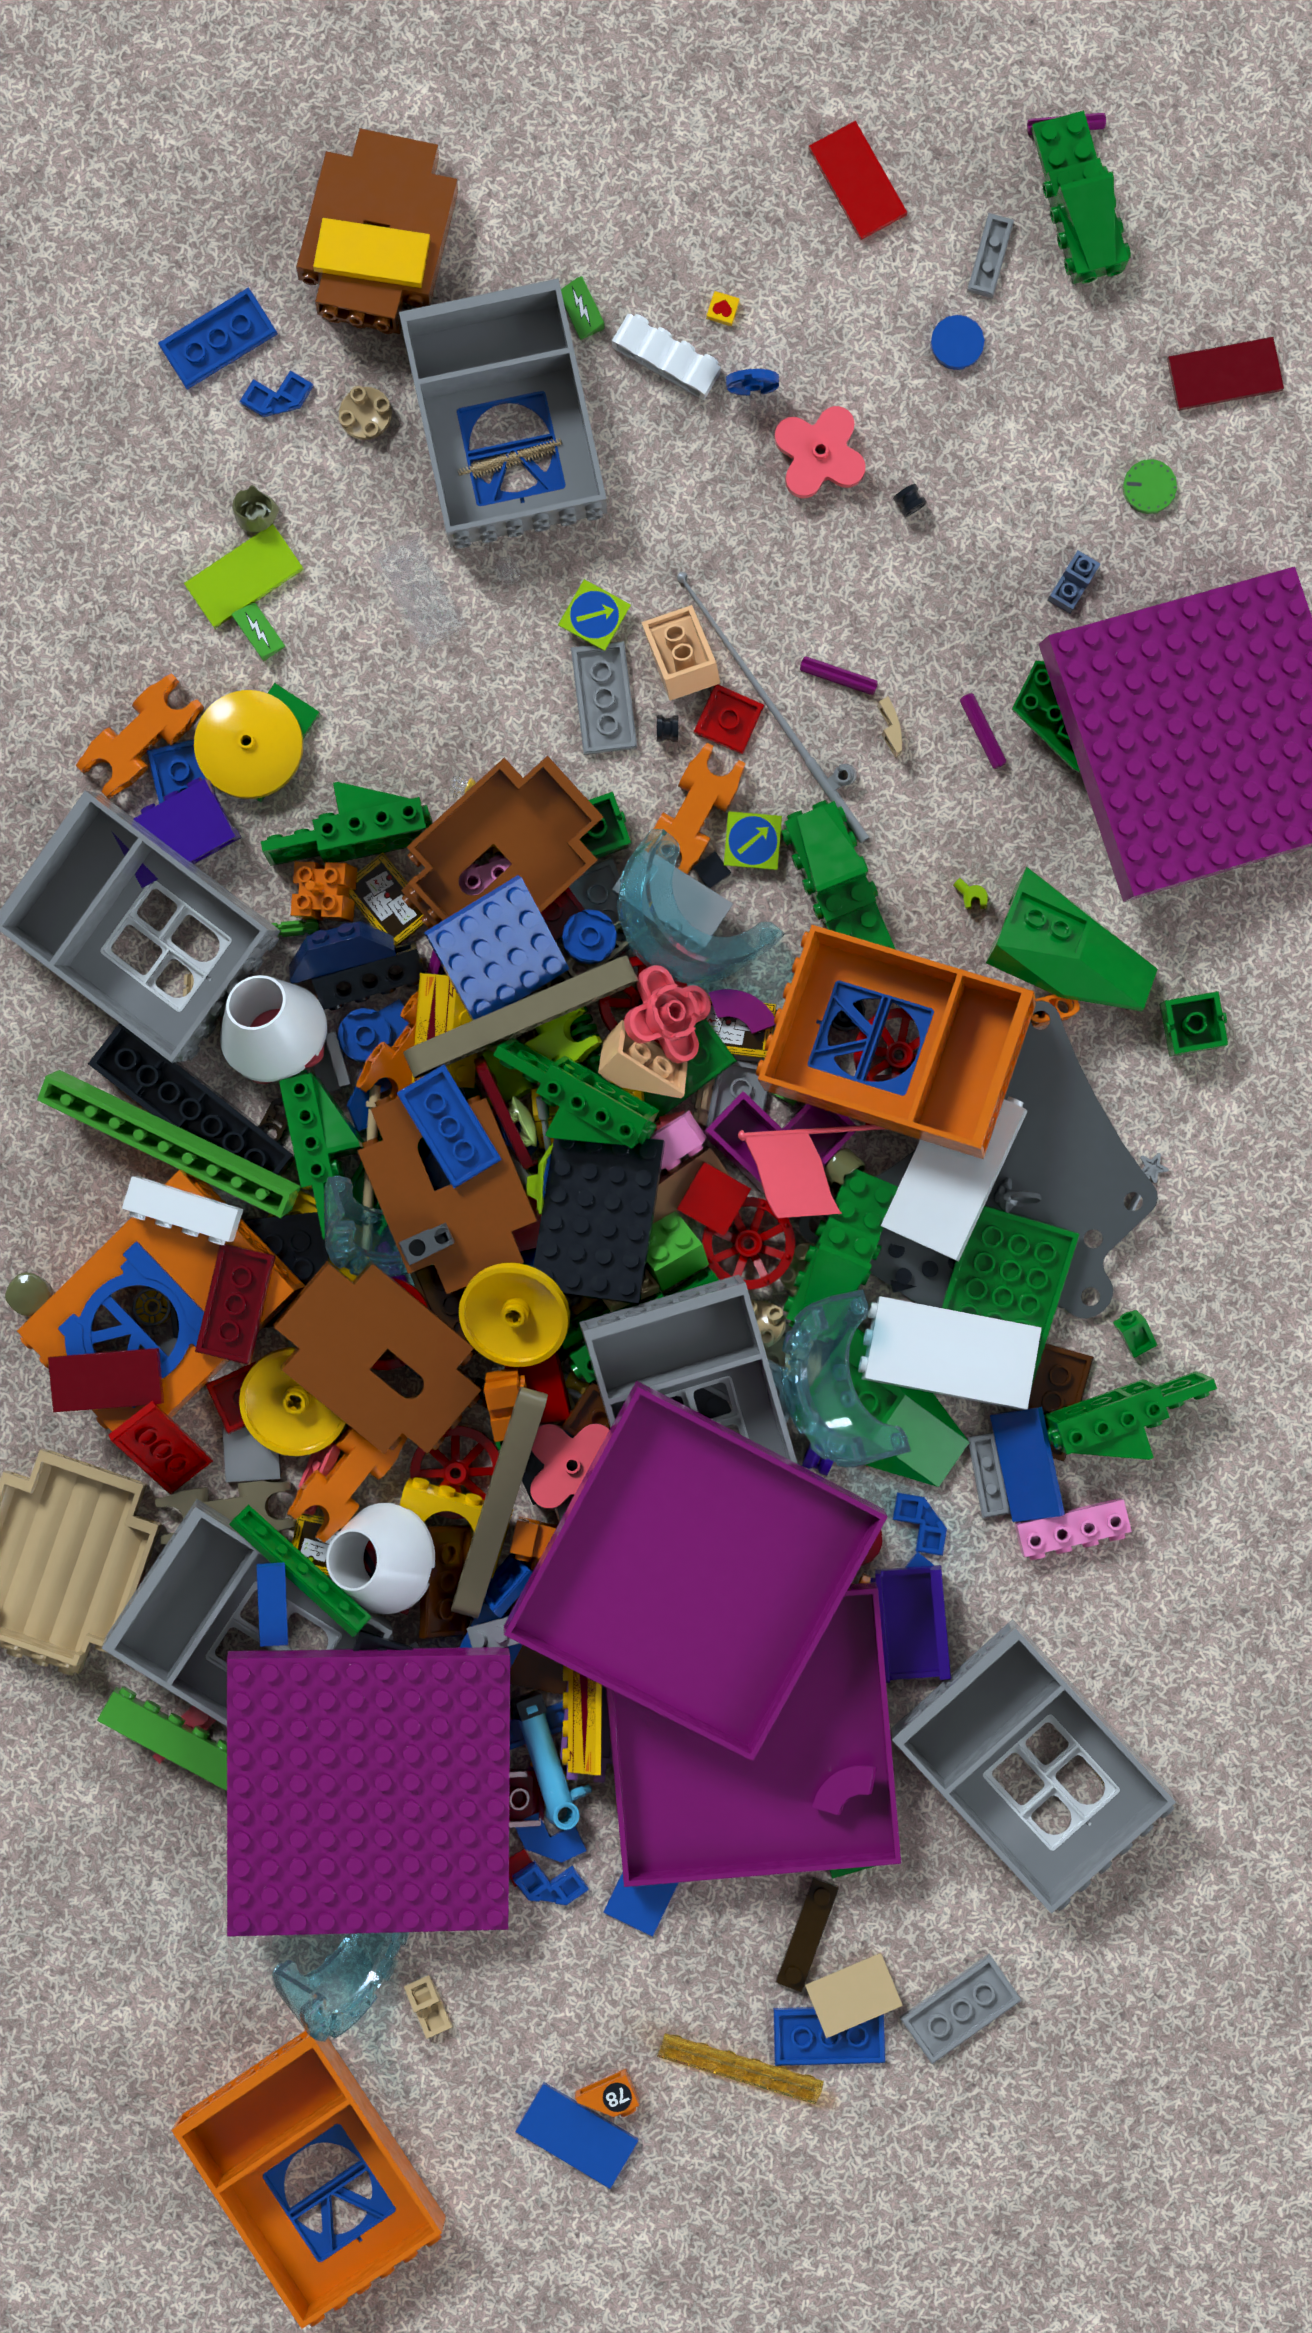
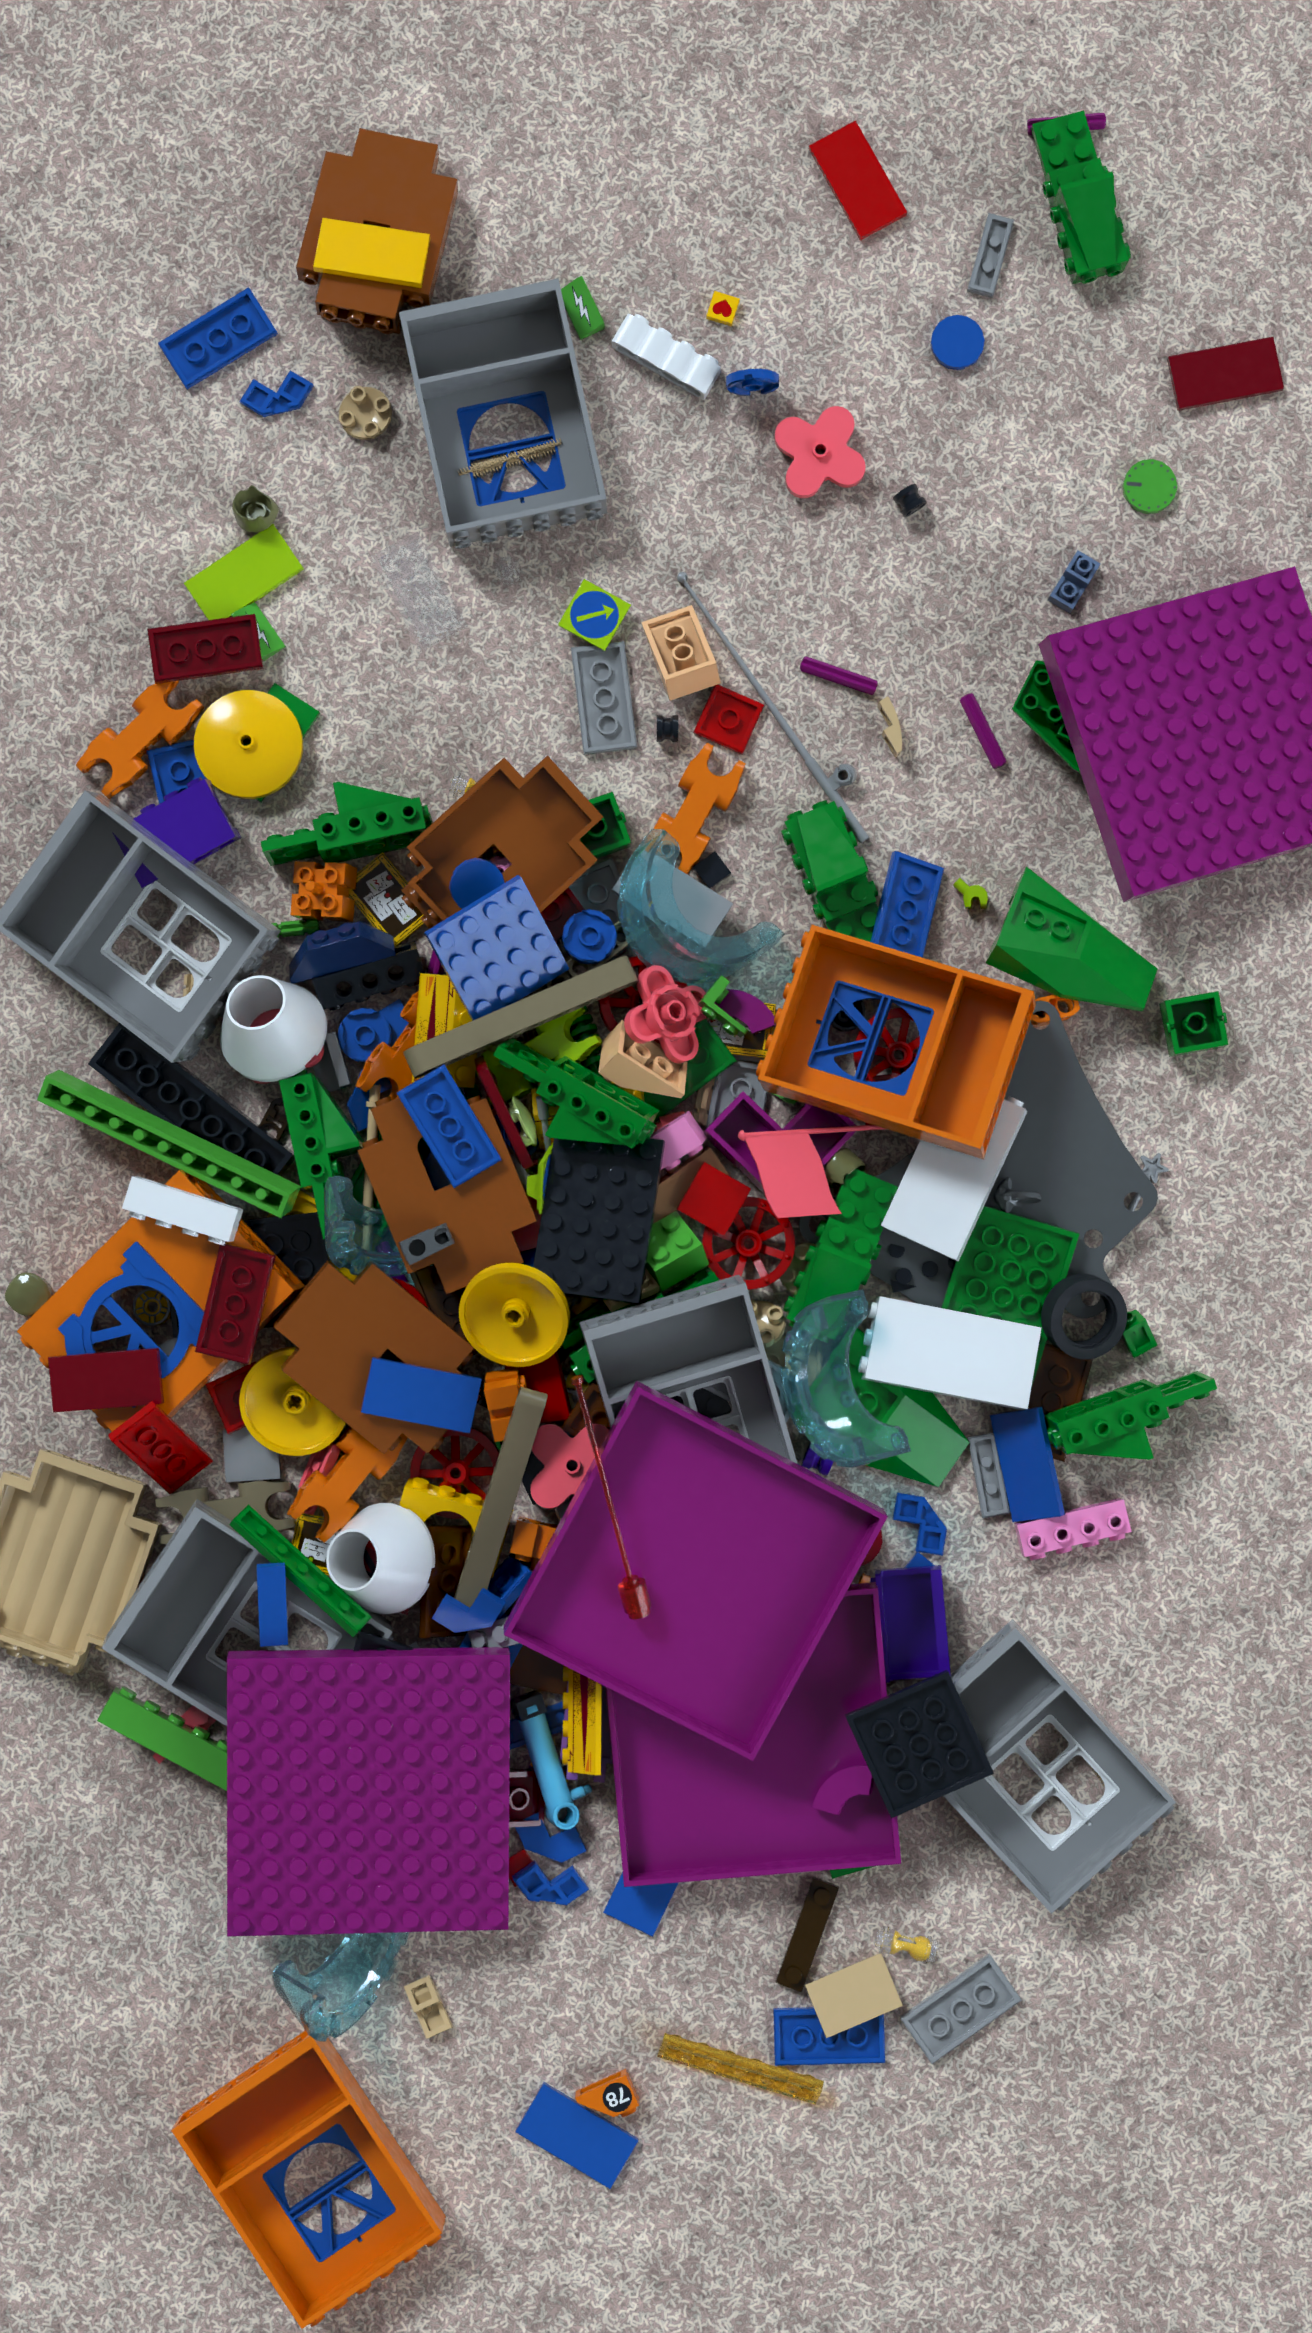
(205, 648): none -> dark red tile
(421, 1395): none -> blue tile
(461, 1618): none -> blue tile
(474, 880): none -> blue tile
(632, 1589): none -> clear red flag
(717, 993): none -> bright green bracket
(752, 840): piece -> none
(907, 904): none -> blue tile
(919, 1743): none -> black plate
(919, 1947): none -> clear piece
(1109, 1333): none -> black tyre

